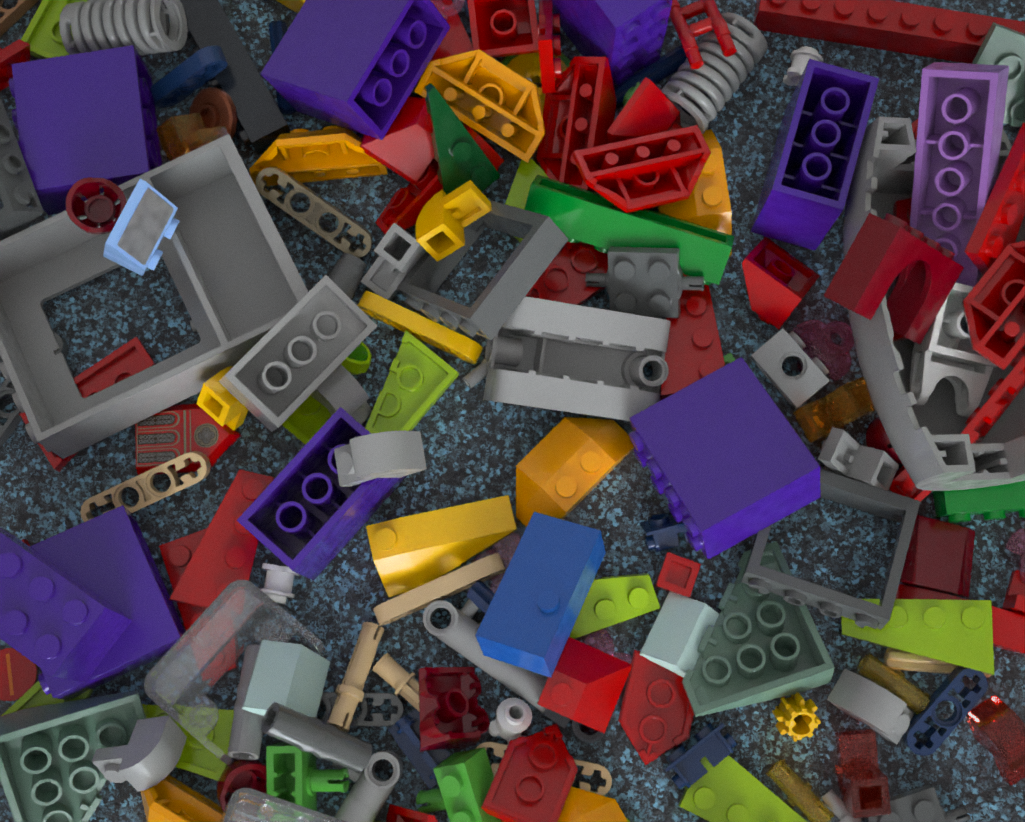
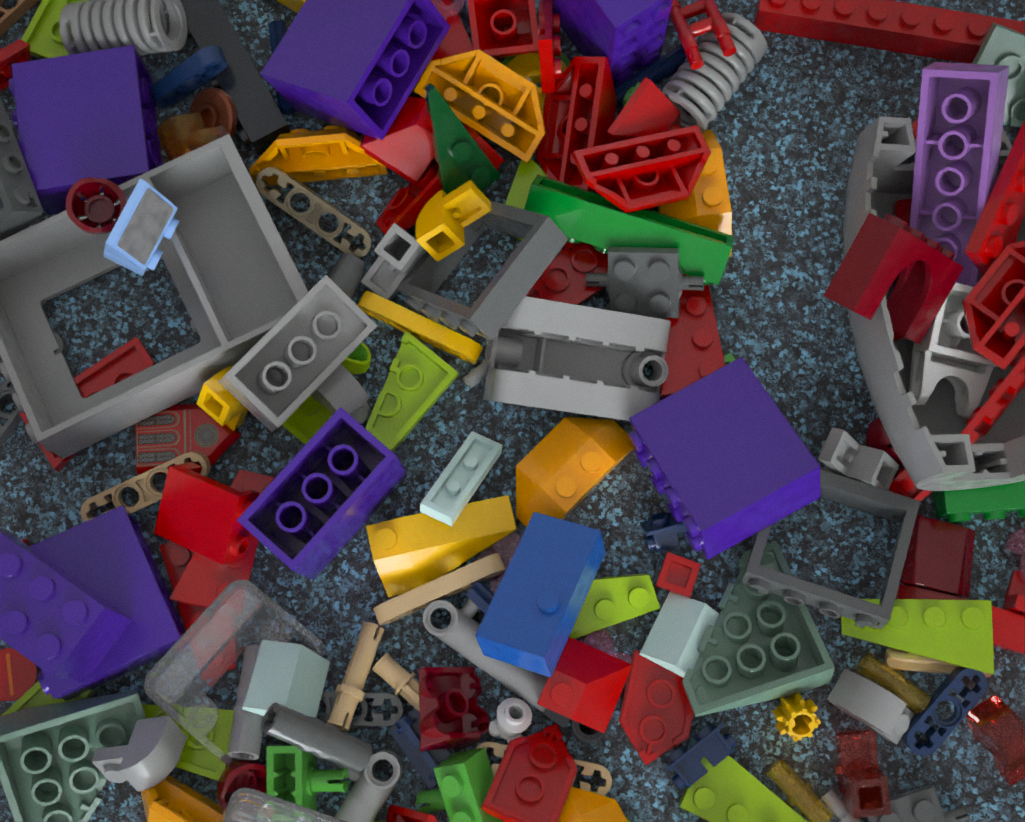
(203, 514): none -> red panel
(278, 582): white brick -> none
(380, 456): light grey brick -> none
(461, 478): none -> light aqua plate
(775, 282): red slope -> none
(793, 388): light grey brick -> none
(799, 61): white brick -> none
(815, 155): dark purple brick -> none
(819, 344): clear pink plate -> none
(835, 410): clear orange brick -> none

